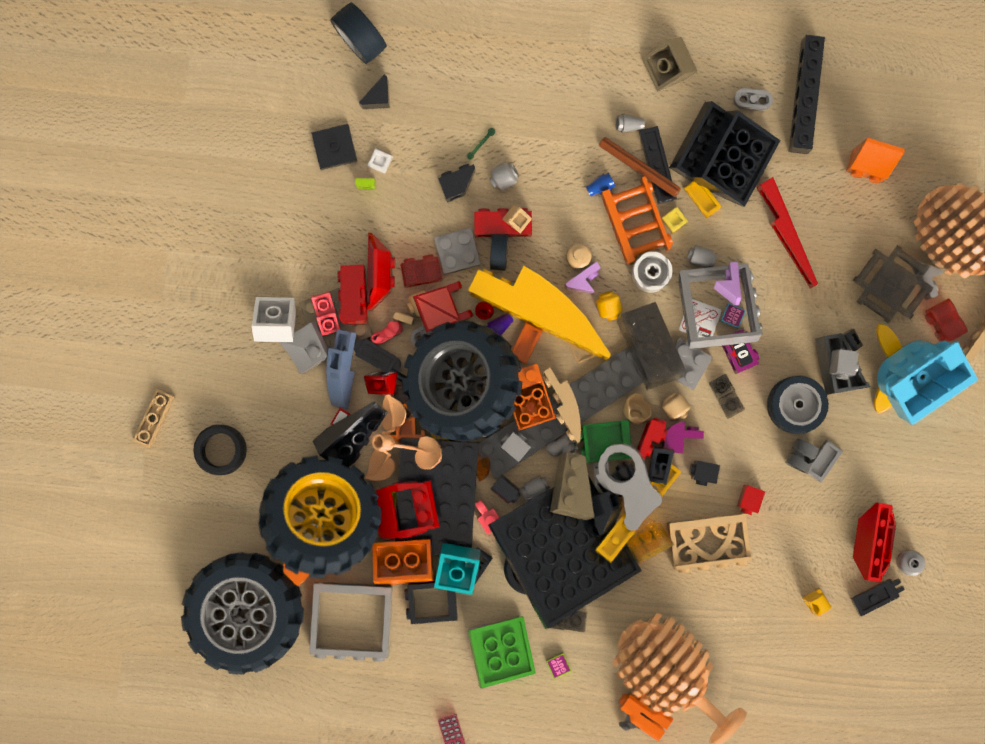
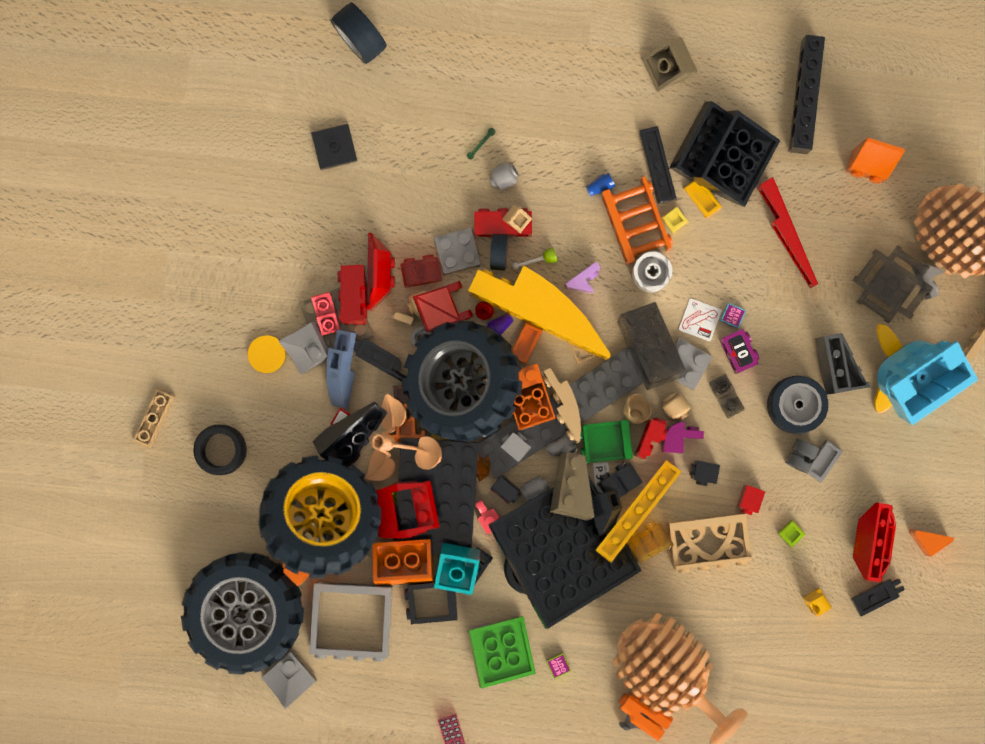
(266, 354): none -> yellow tile
(274, 319): white brick -> none
(289, 679): none -> light grey plate
(365, 183): lime tile -> none
(377, 96): black slope -> none
(380, 161): white tile -> none
(380, 382): red slope -> none
(392, 330): coral piece -> none
(456, 184): black slope -> none
(548, 256): none -> hinge
(574, 622): clear smoke slope -> none
(578, 256): tan head -> none
(609, 305): yellow head -> none
(628, 123): light grey cone -> none
(638, 493): light grey animal -> none
(639, 166): dark orange axle -> none
(660, 465): black slope -> none
(702, 256): light grey brick -> none
(731, 285): lavender slope -> none
(750, 295): light grey window -> none
(752, 99): light grey plate -> none
(791, 533): none -> lime tile
(844, 363): light grey brick -> none
(852, 339): black slope -> none
(910, 562): light grey head -> none
(929, 542): none -> orange slope
(945, 321): clear red brick -> none

